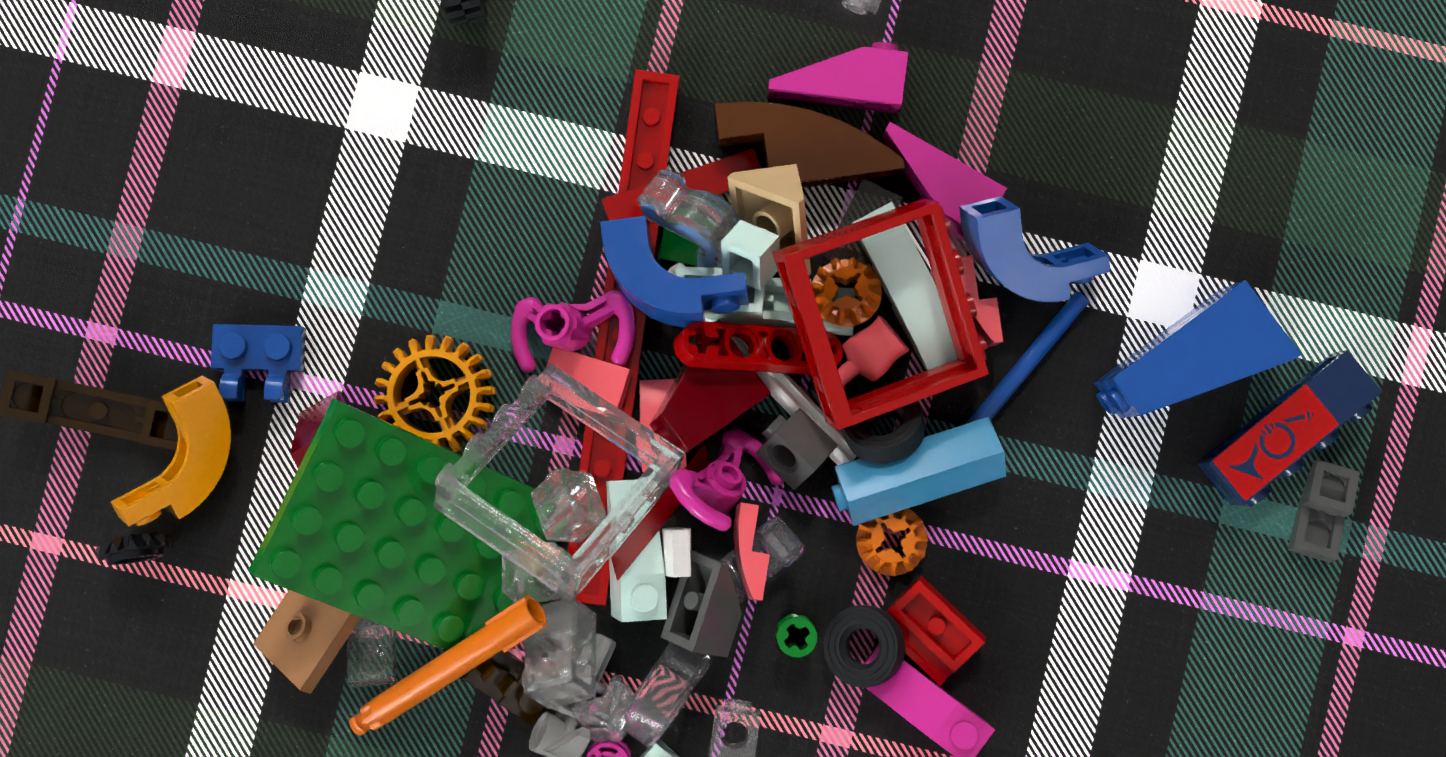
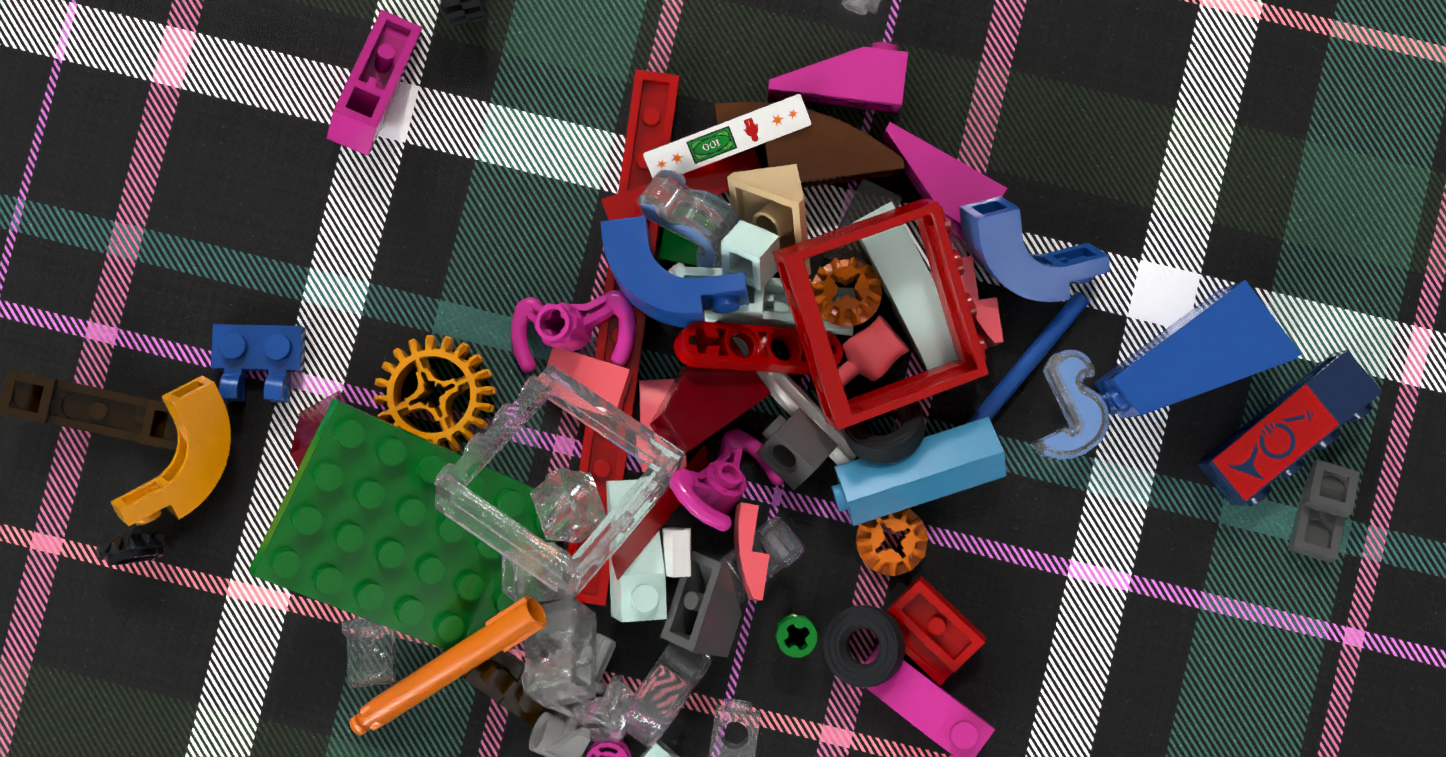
(304, 638): medium nougat plate -> none
(373, 83): none -> dark pink slope
(730, 137): none -> white sticker
(1080, 405): none -> clear animal

